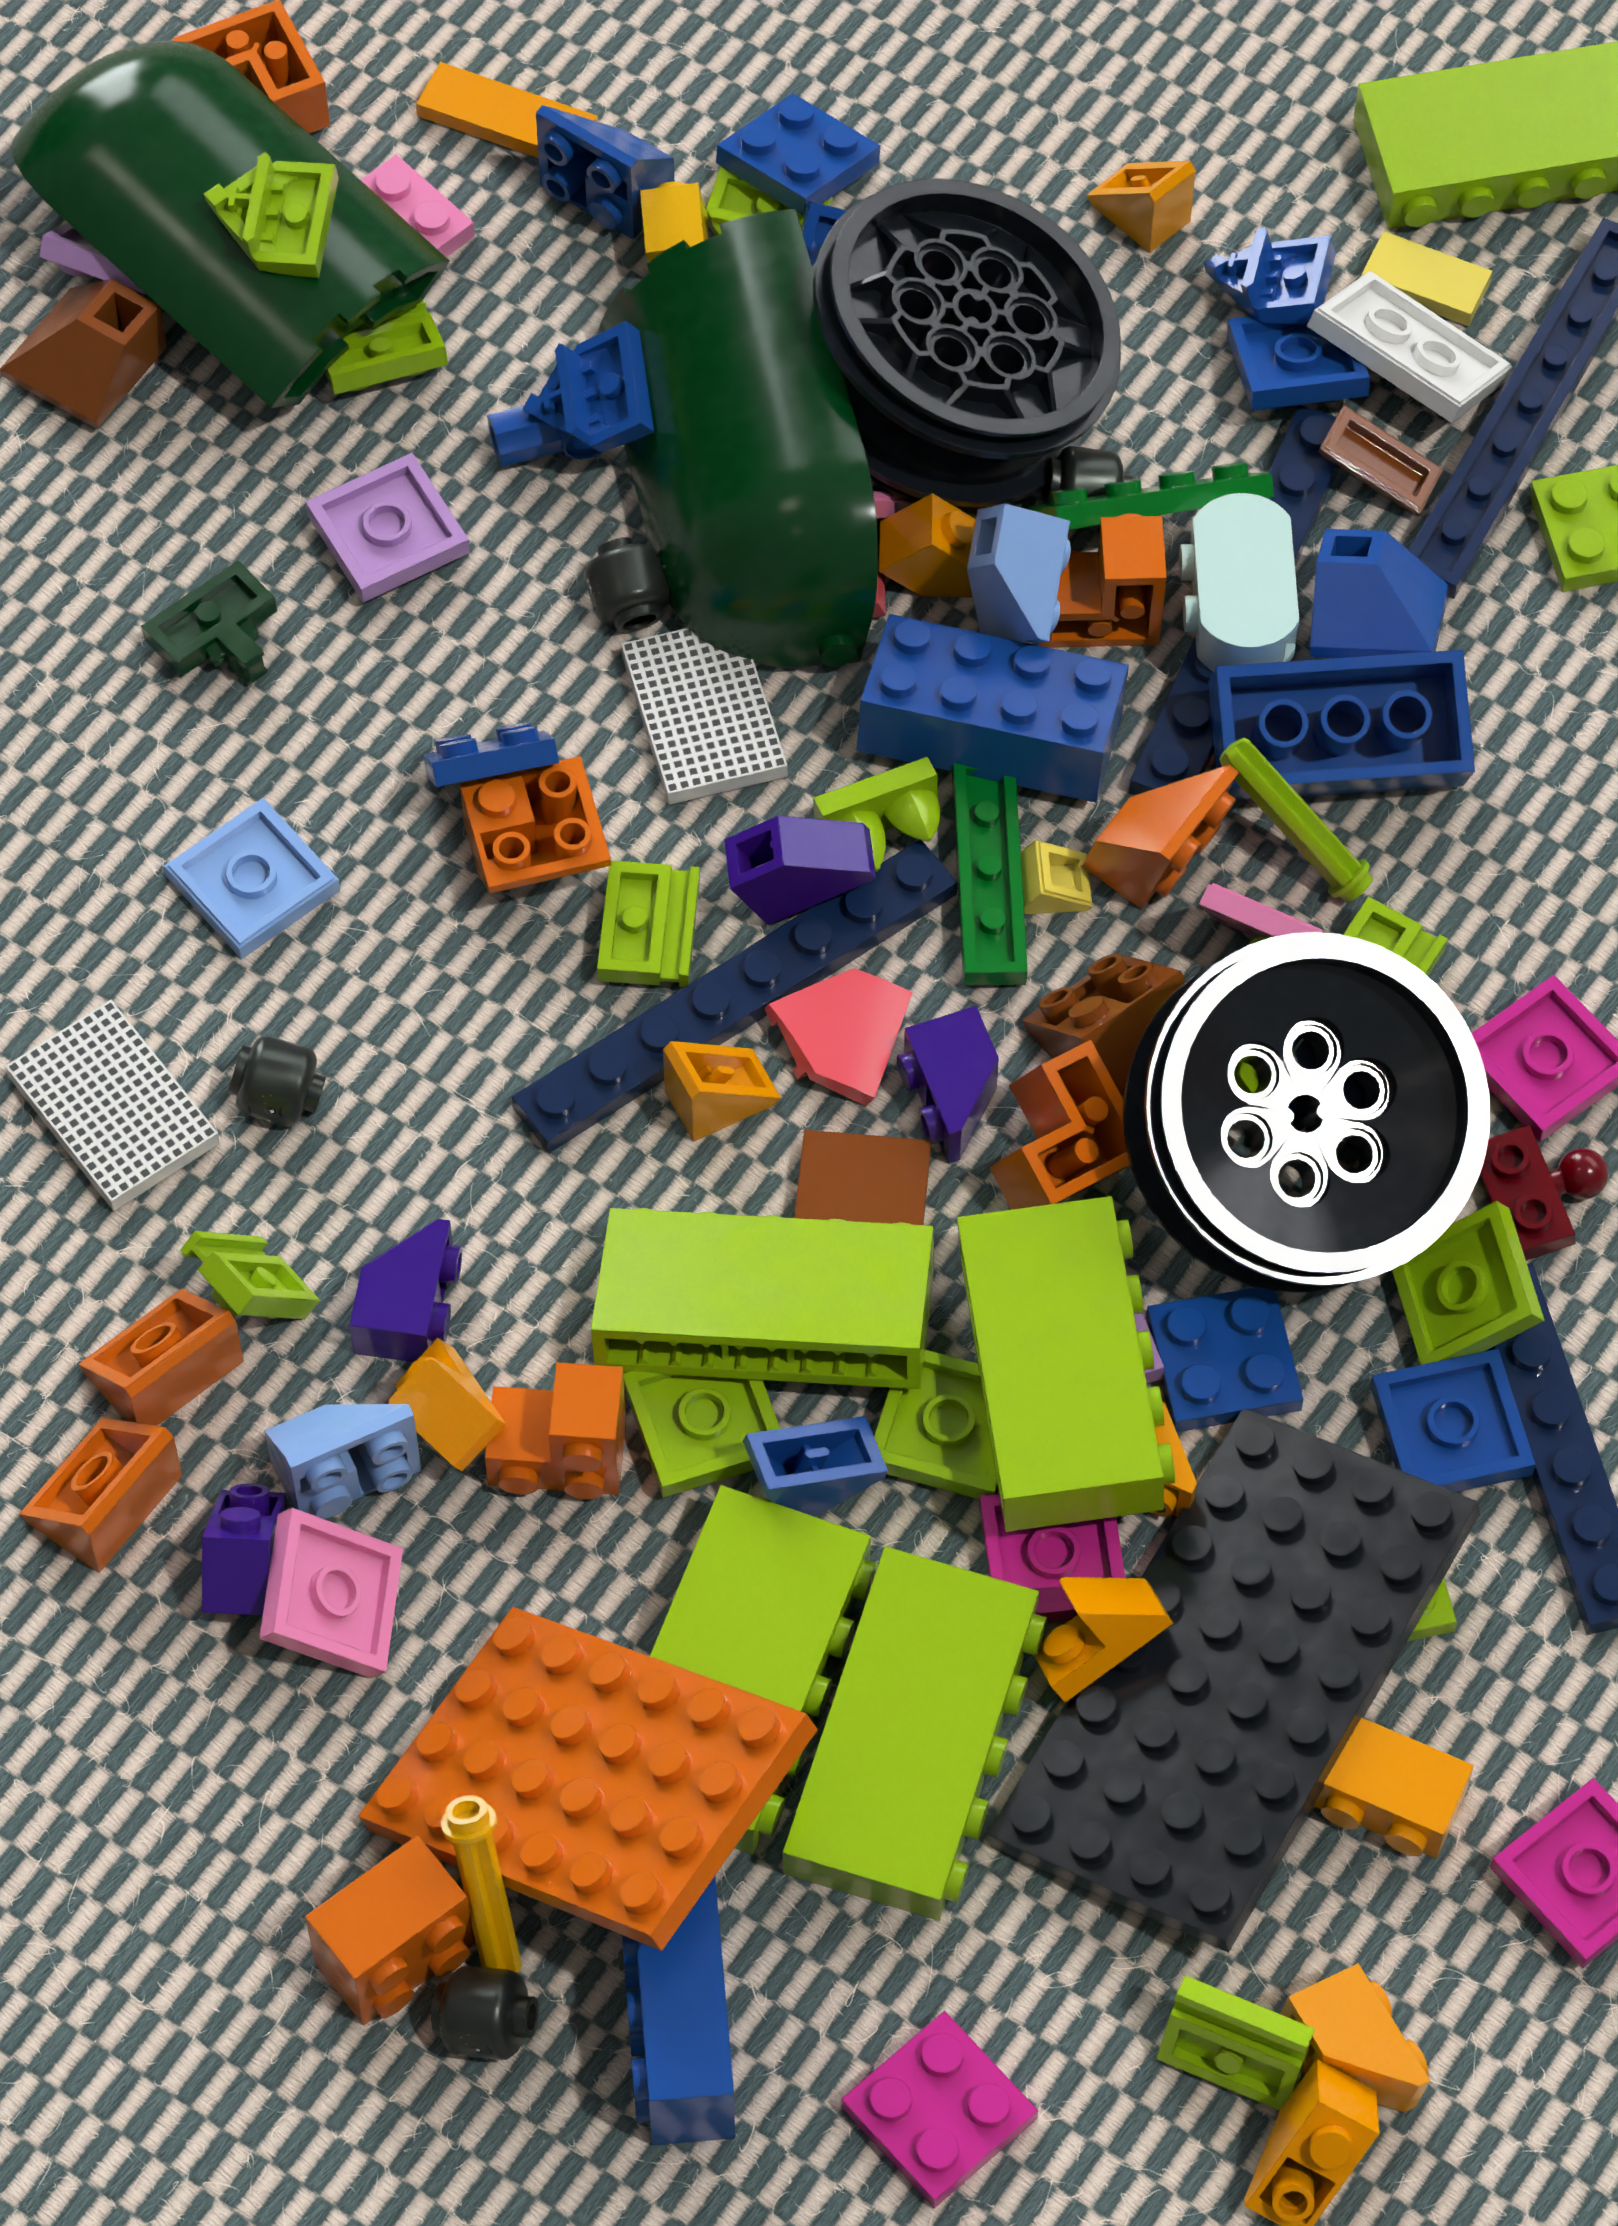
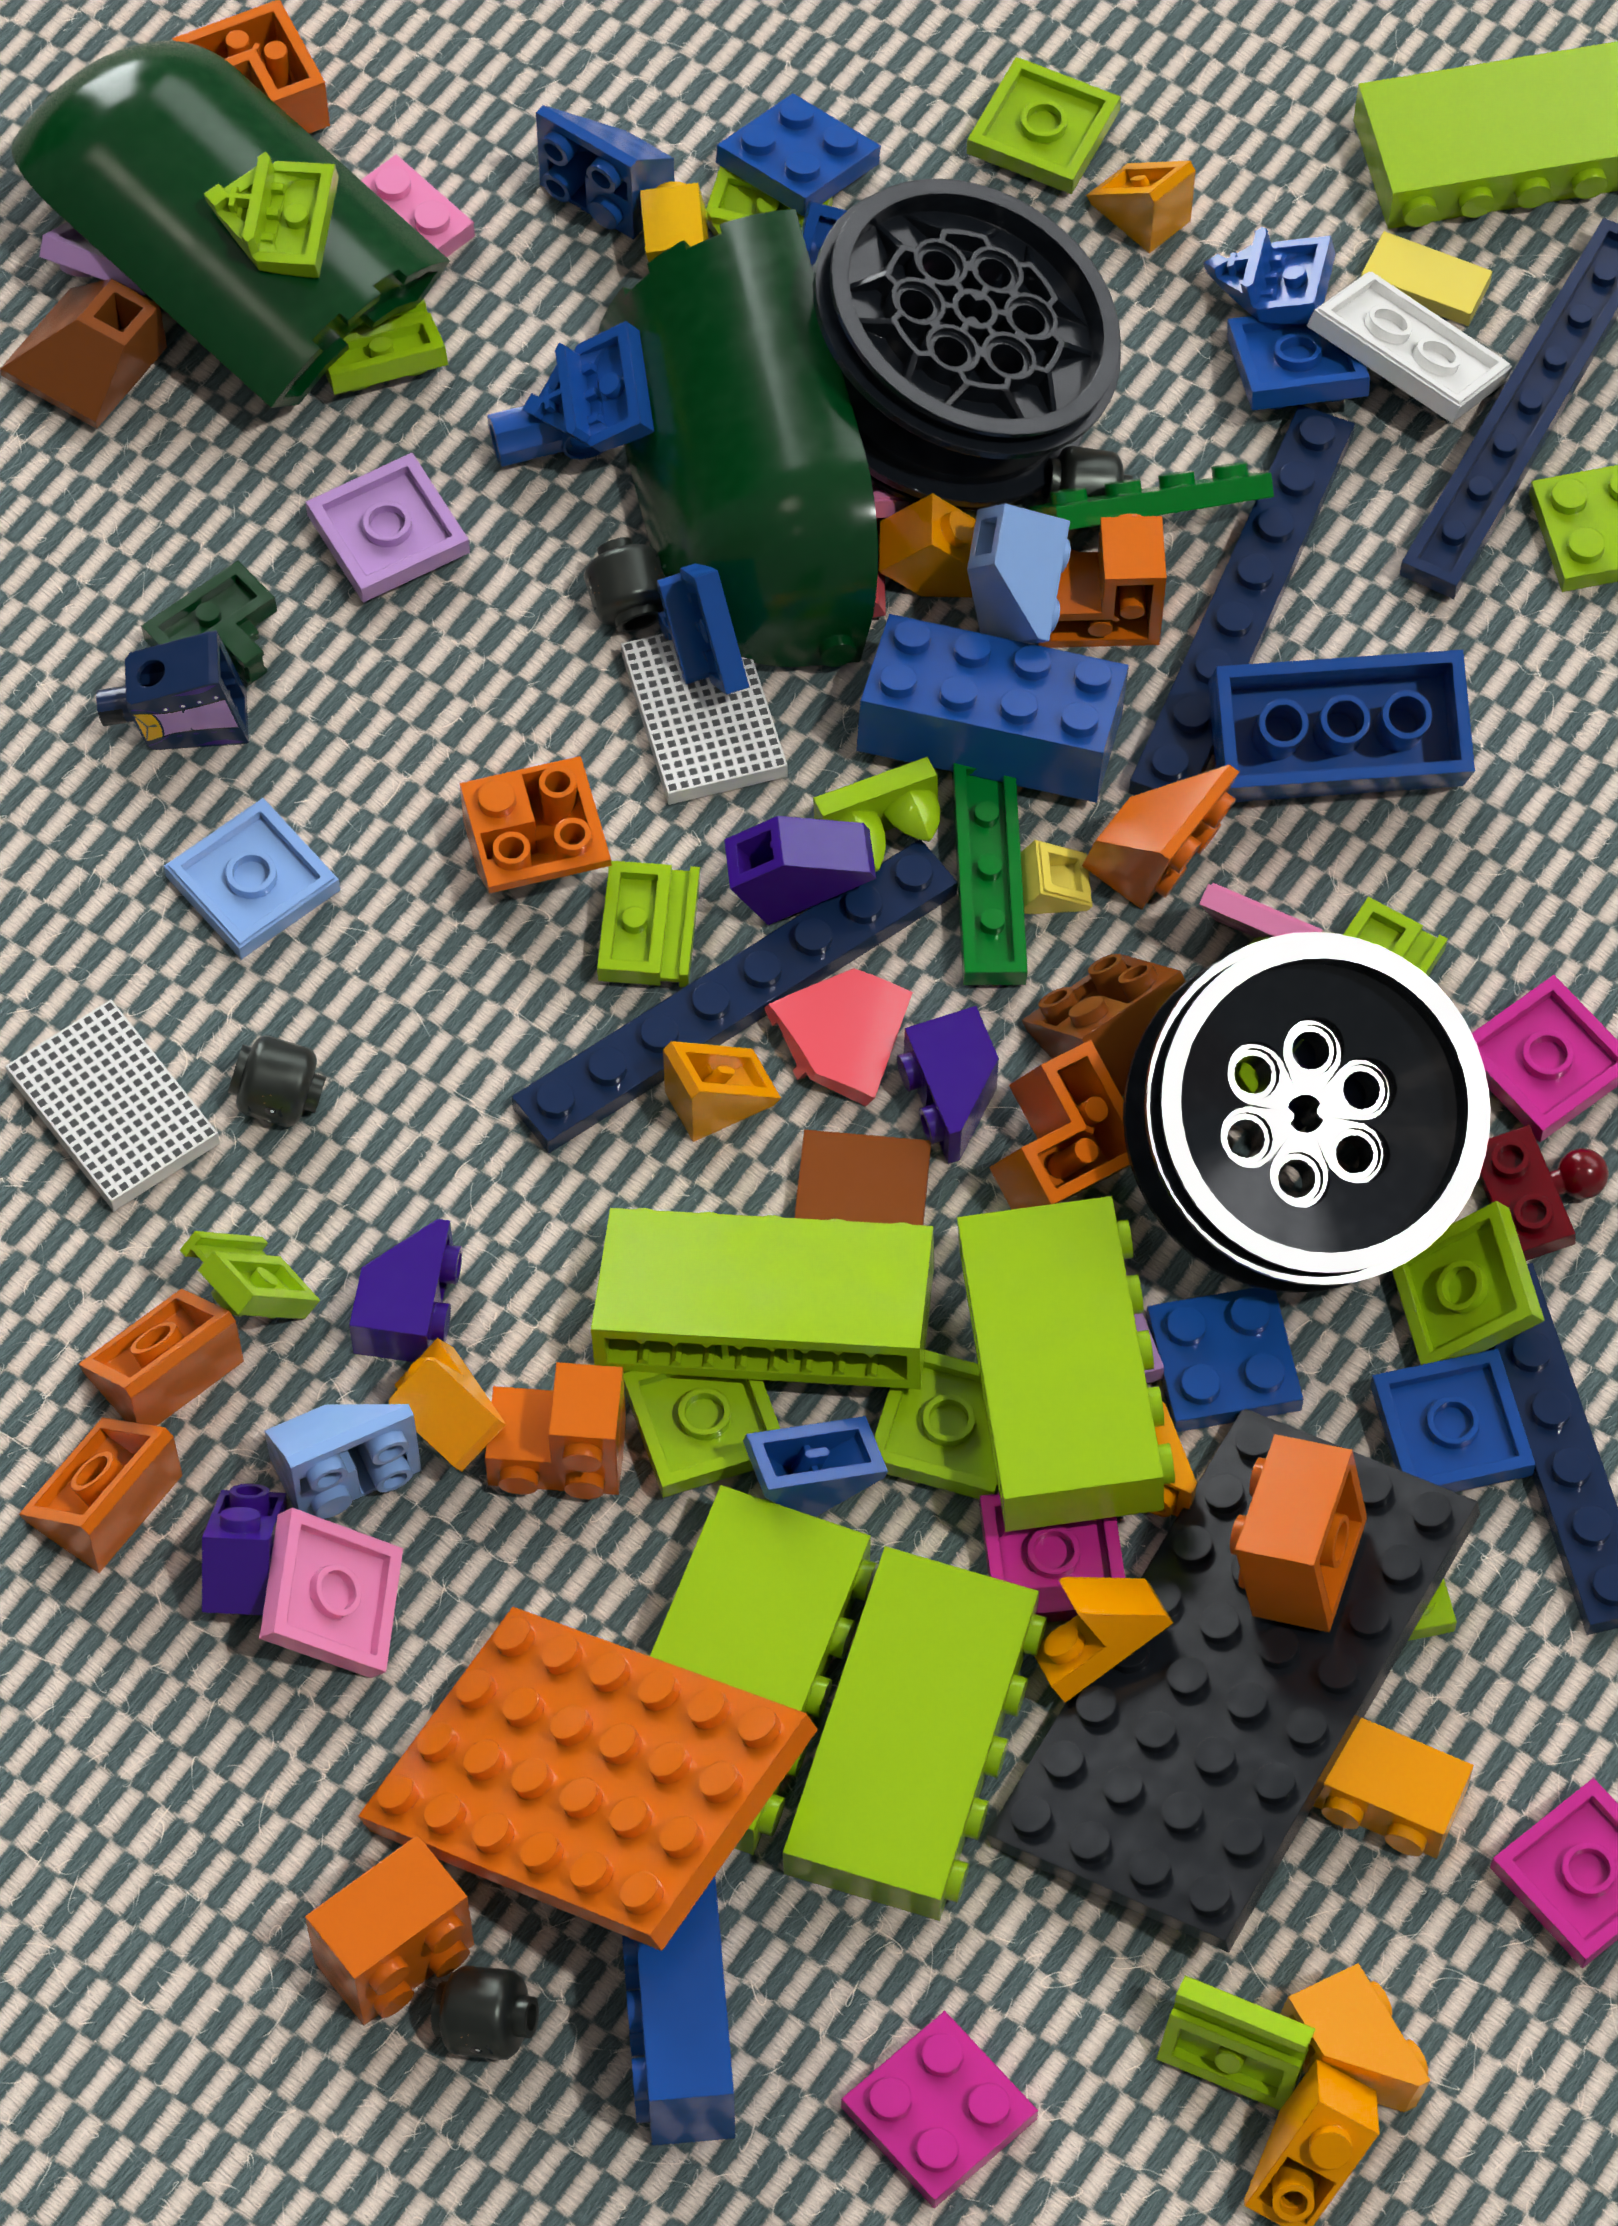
(180, 695): none -> dark blue torso
(464, 759): blue plate -> none
(470, 1828): yellow axle -> none
(486, 108): light orange tile -> none
(701, 628): none -> blue slope
(1043, 125): none -> lime plate
(1241, 582): light aqua brick -> none
(1297, 821): lime axle -> none
(1299, 1532): none -> orange brick
(1373, 597): blue slope -> none
(1380, 461): tile -> none

